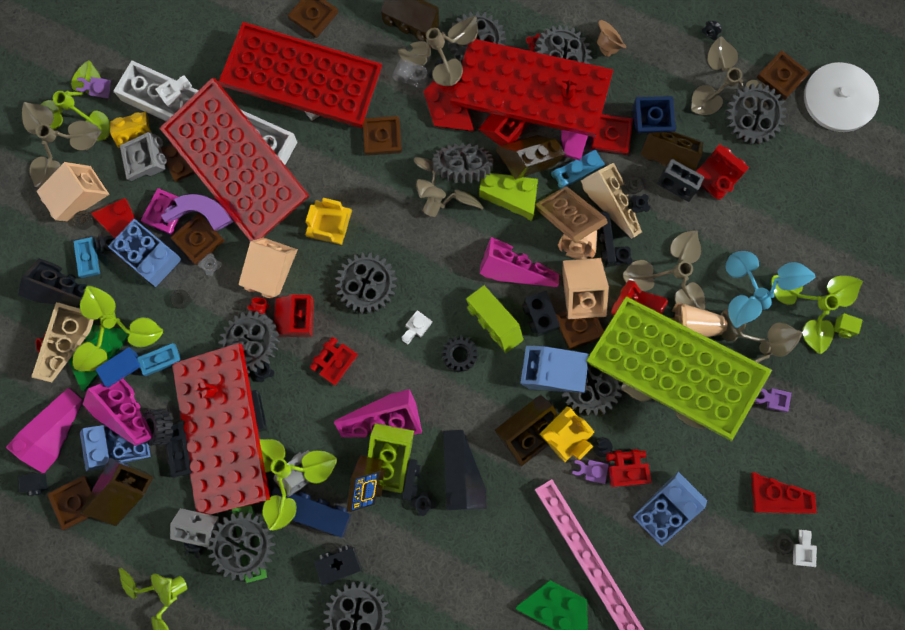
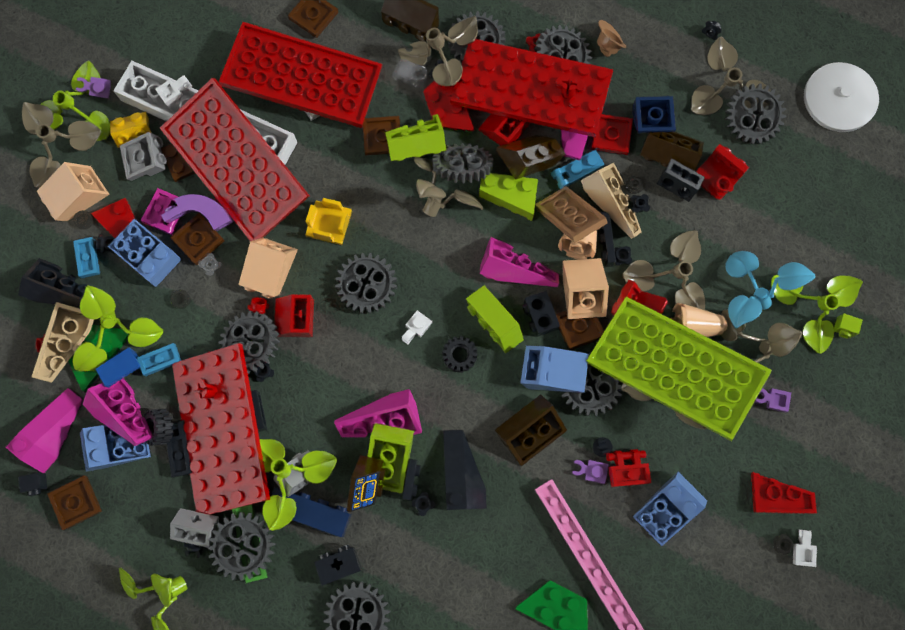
(116, 492): dark brown slope -> none
(337, 365): red plate -> none
(416, 140): none -> lime wedge
(568, 435): yellow panel -> none
(783, 74): reddish brown plate -> none

